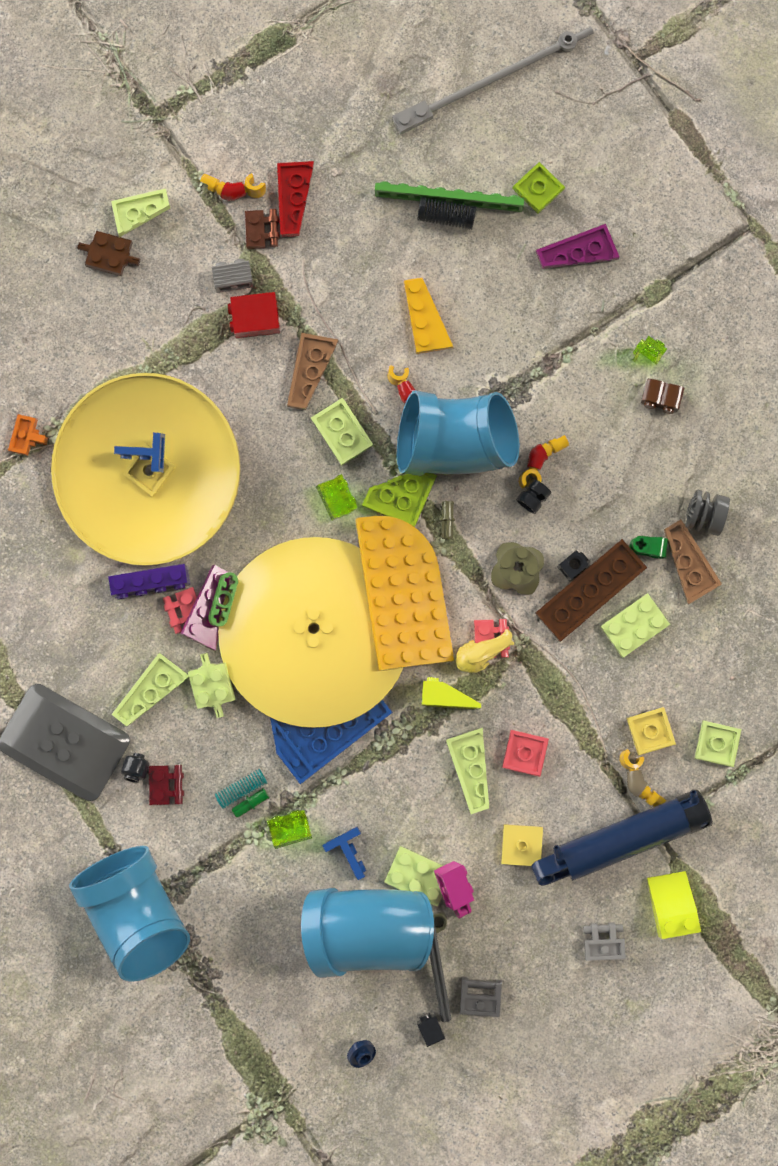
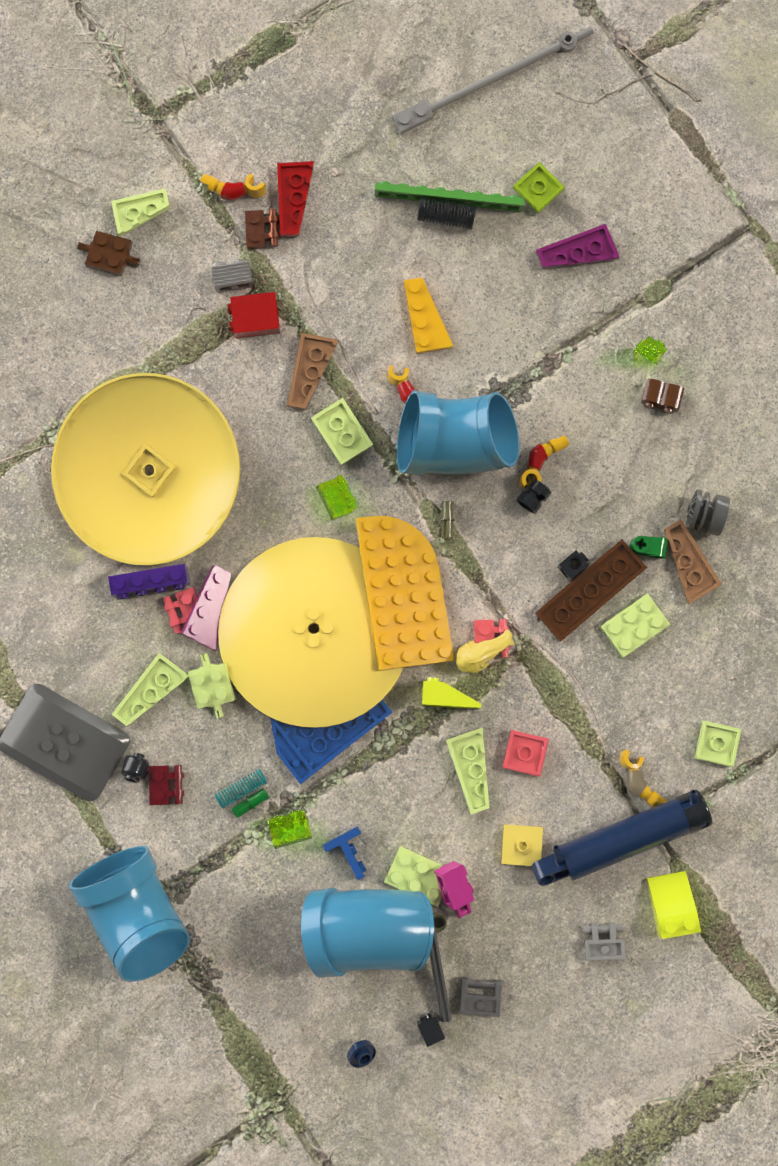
(25, 435): orange hinge -> none
(156, 452): blue bracket -> none
(224, 614): bright green beam -> none
(401, 496): lime plate -> none
(506, 577): olive brick -> none
(651, 731): light yellow plate -> none

